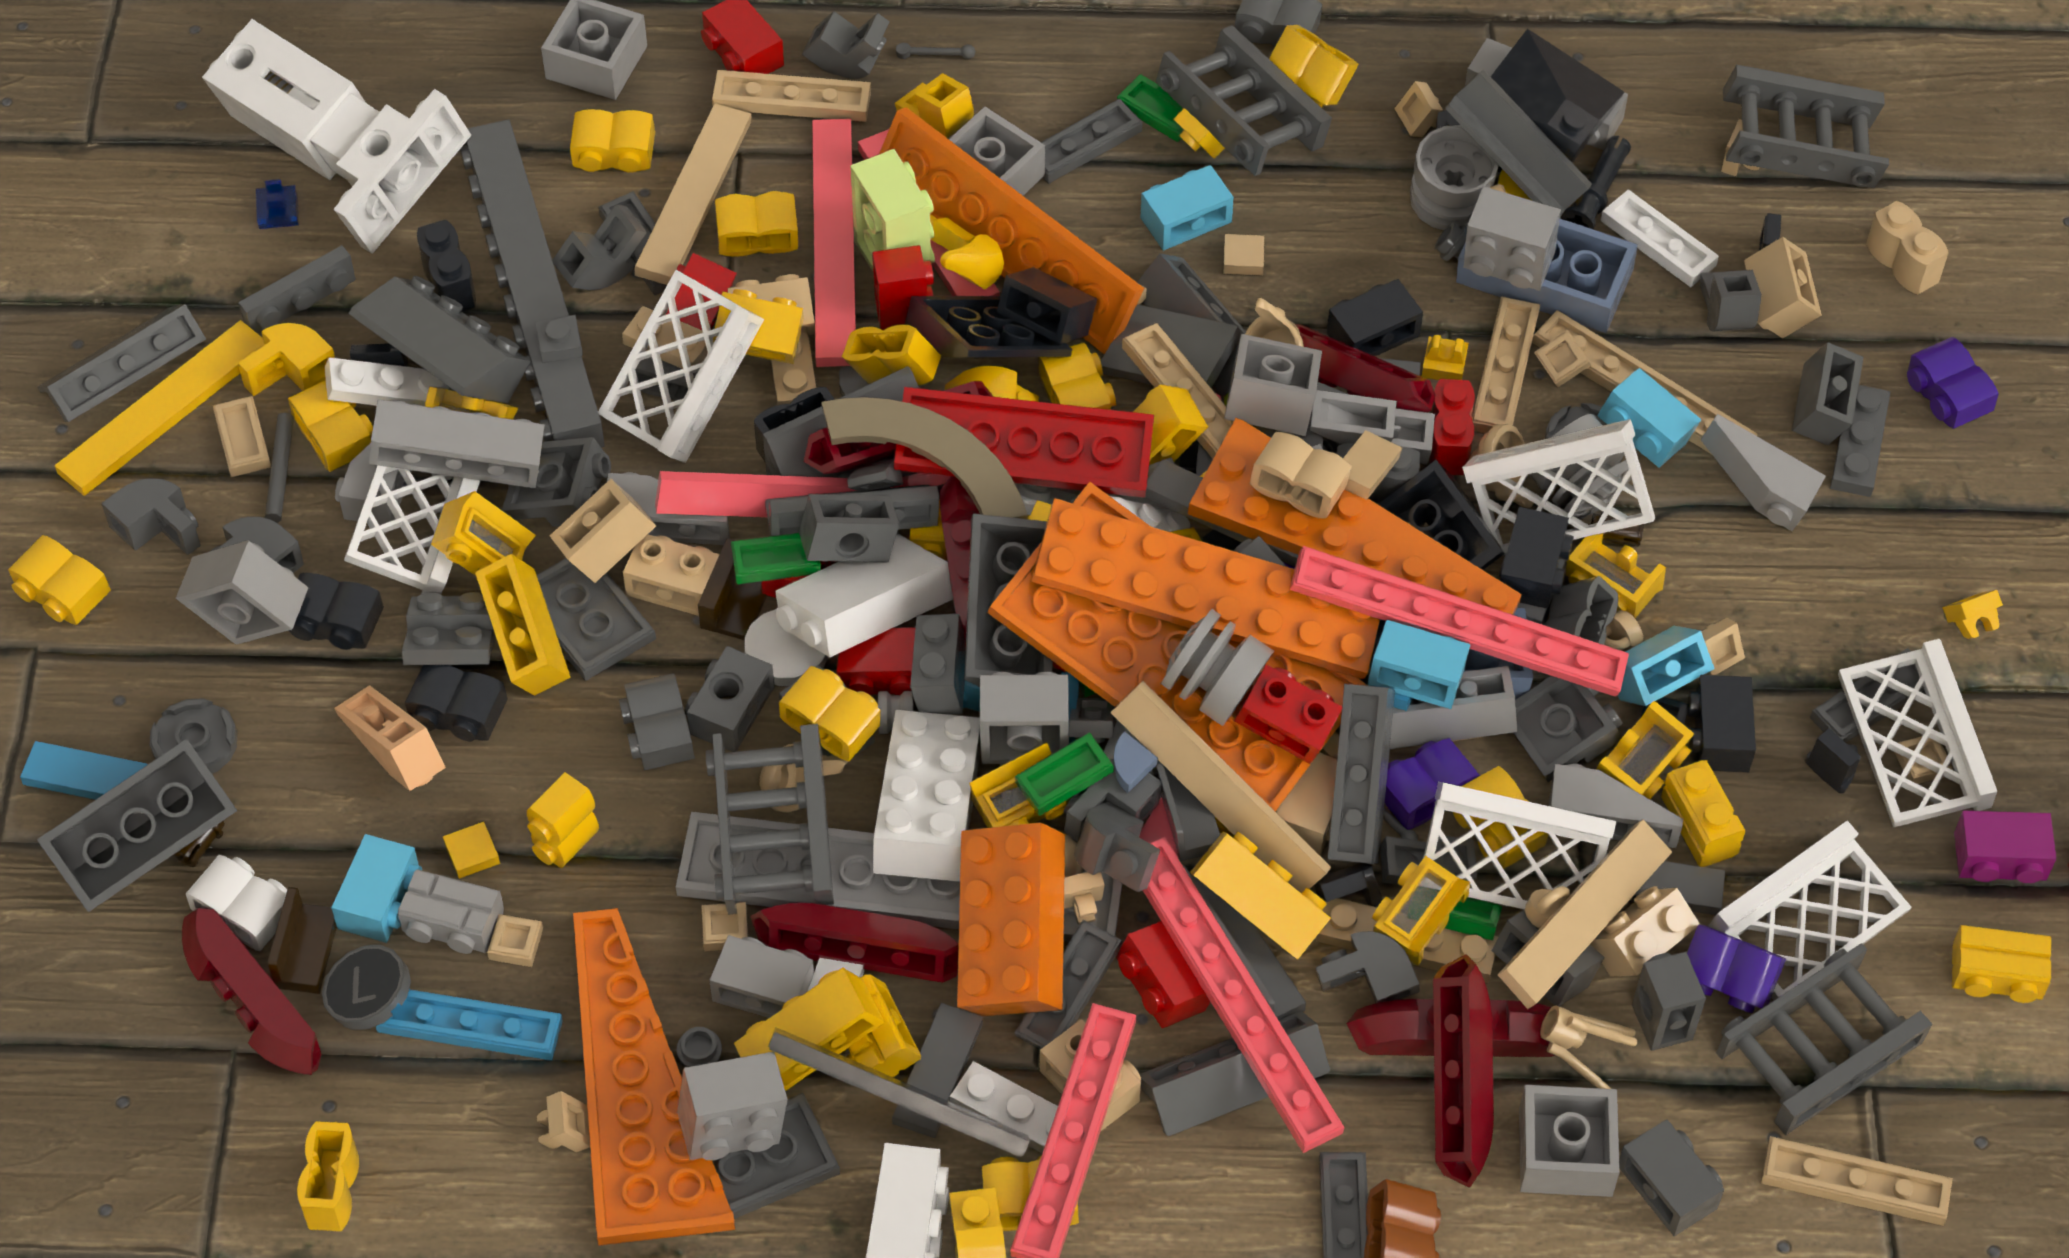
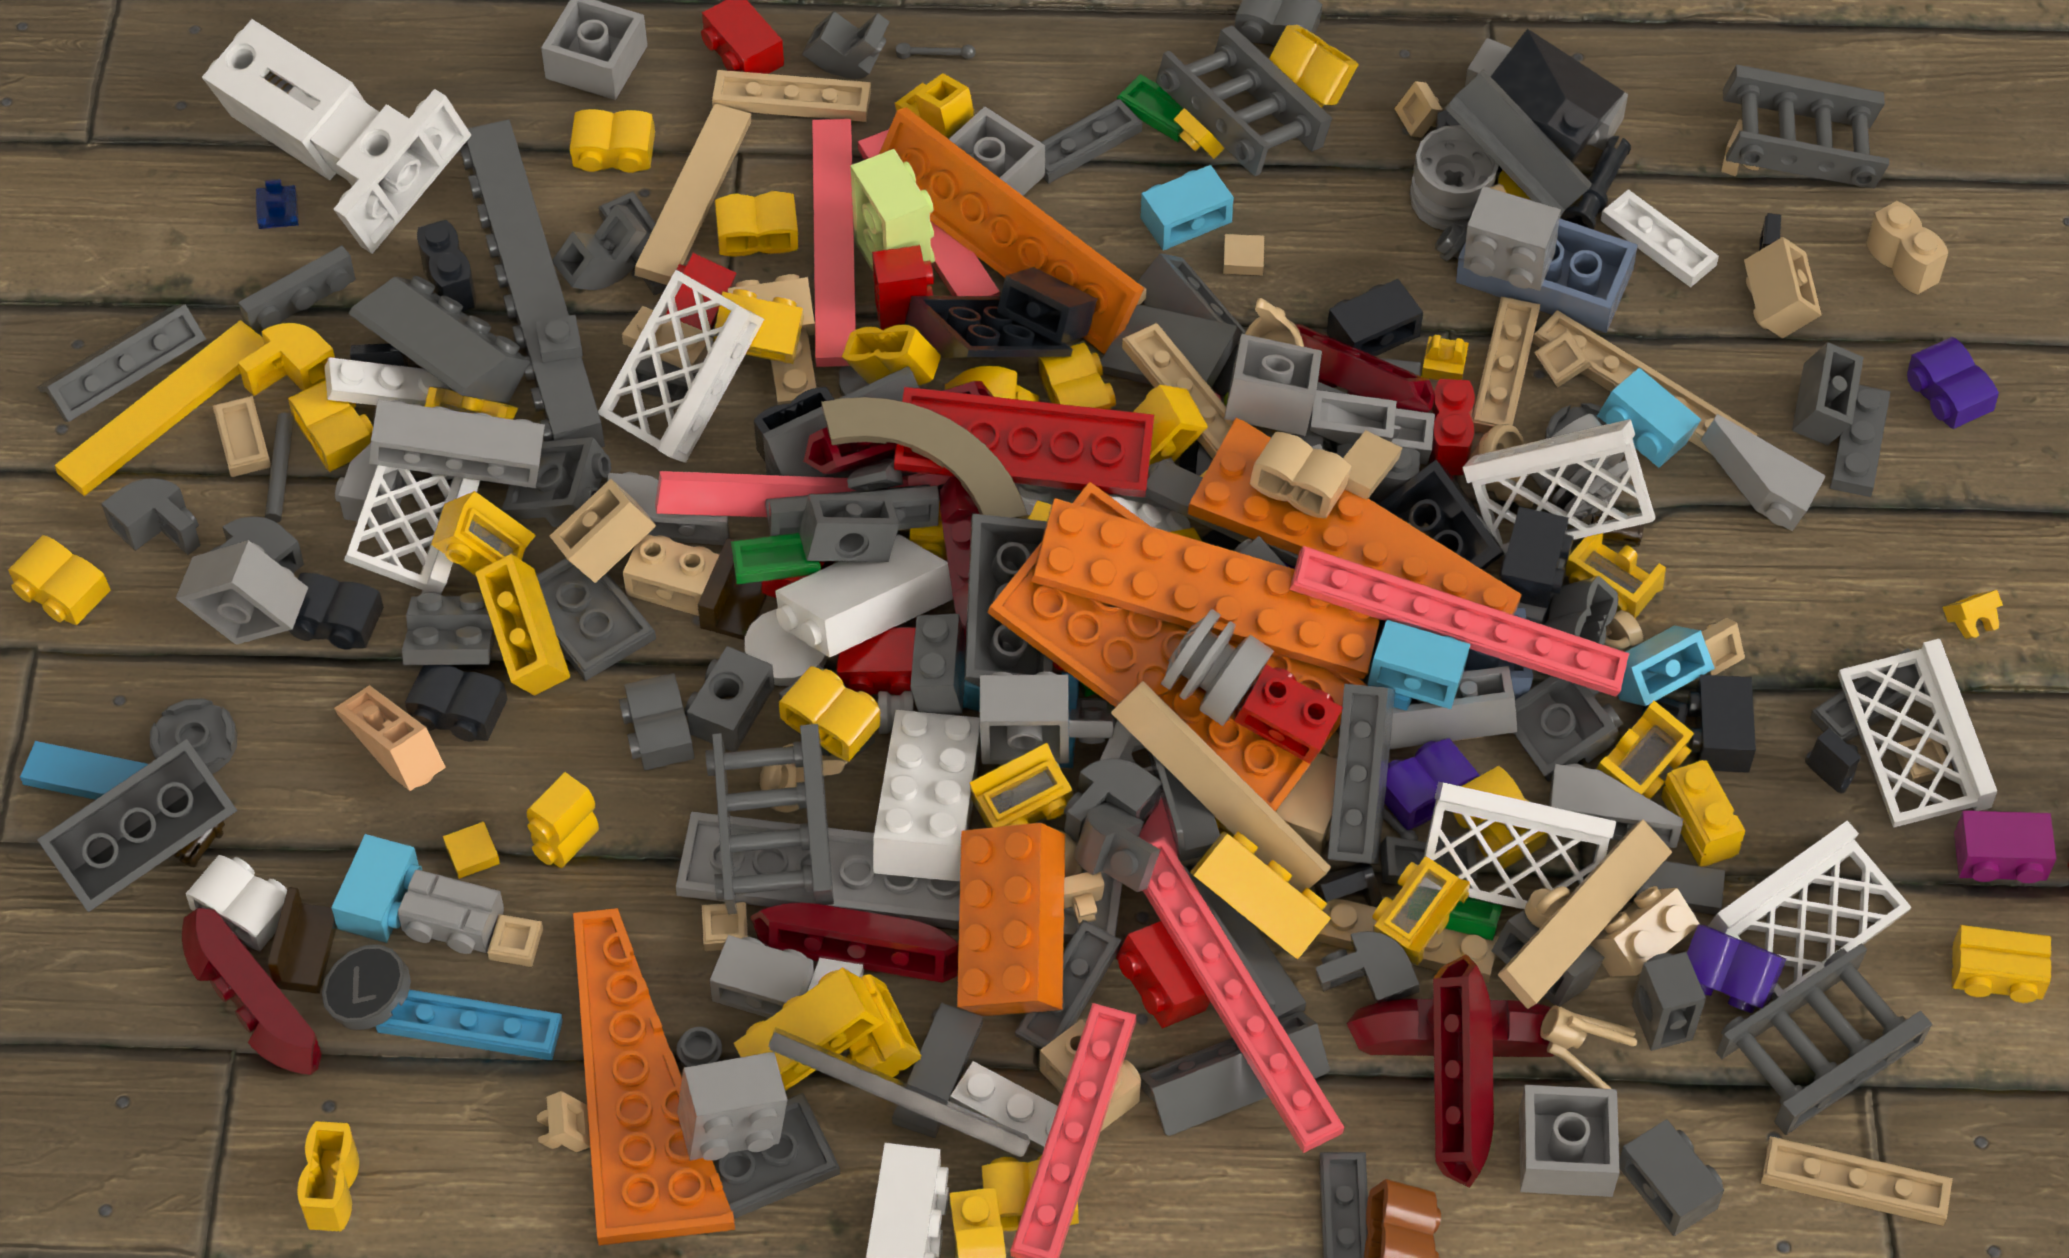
(970, 256): yellow animal -> none
(1064, 774): green tile -> none
(1131, 761): sand blue tile -> none
(1731, 299): dark grey brick -> none

